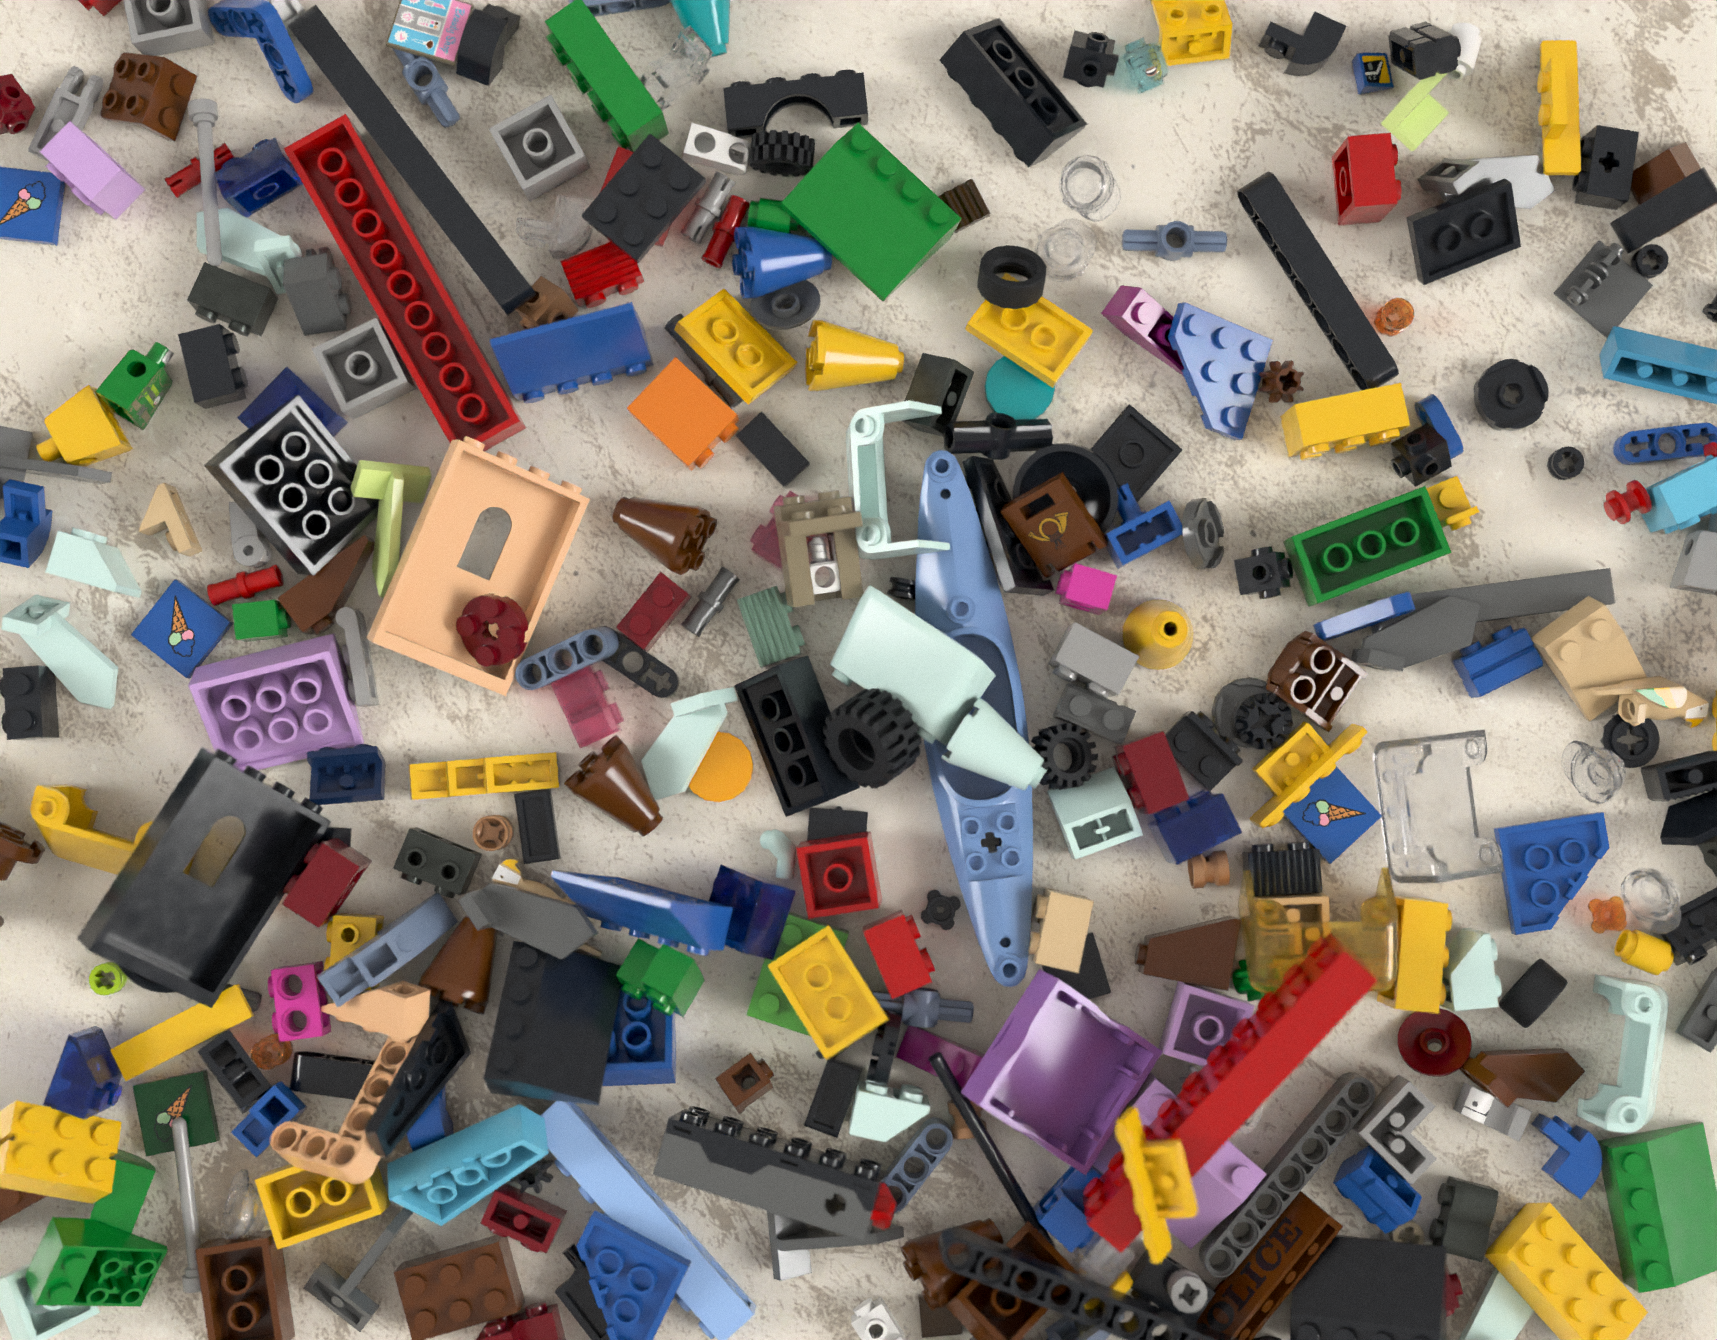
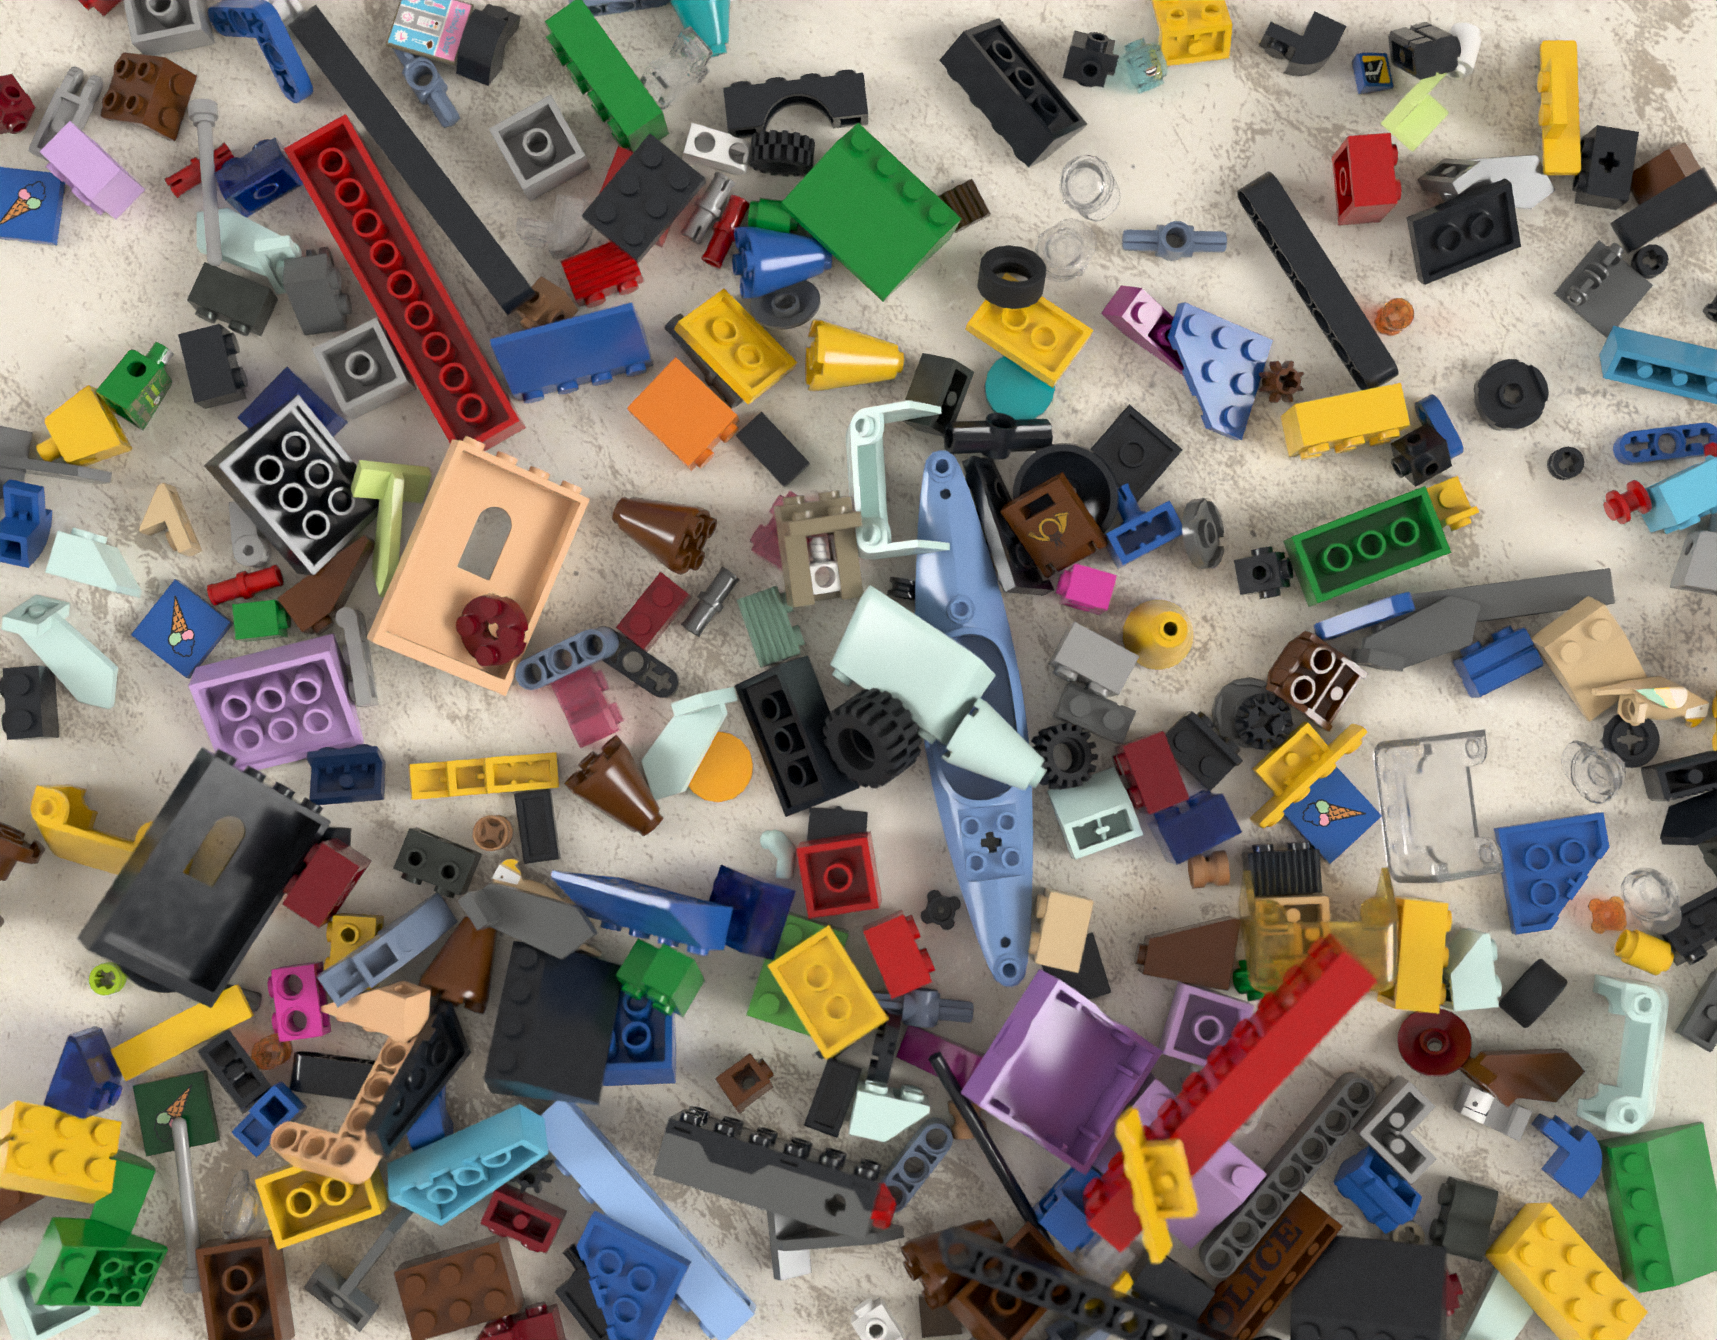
(1183, 1283): light grey wheel -> none

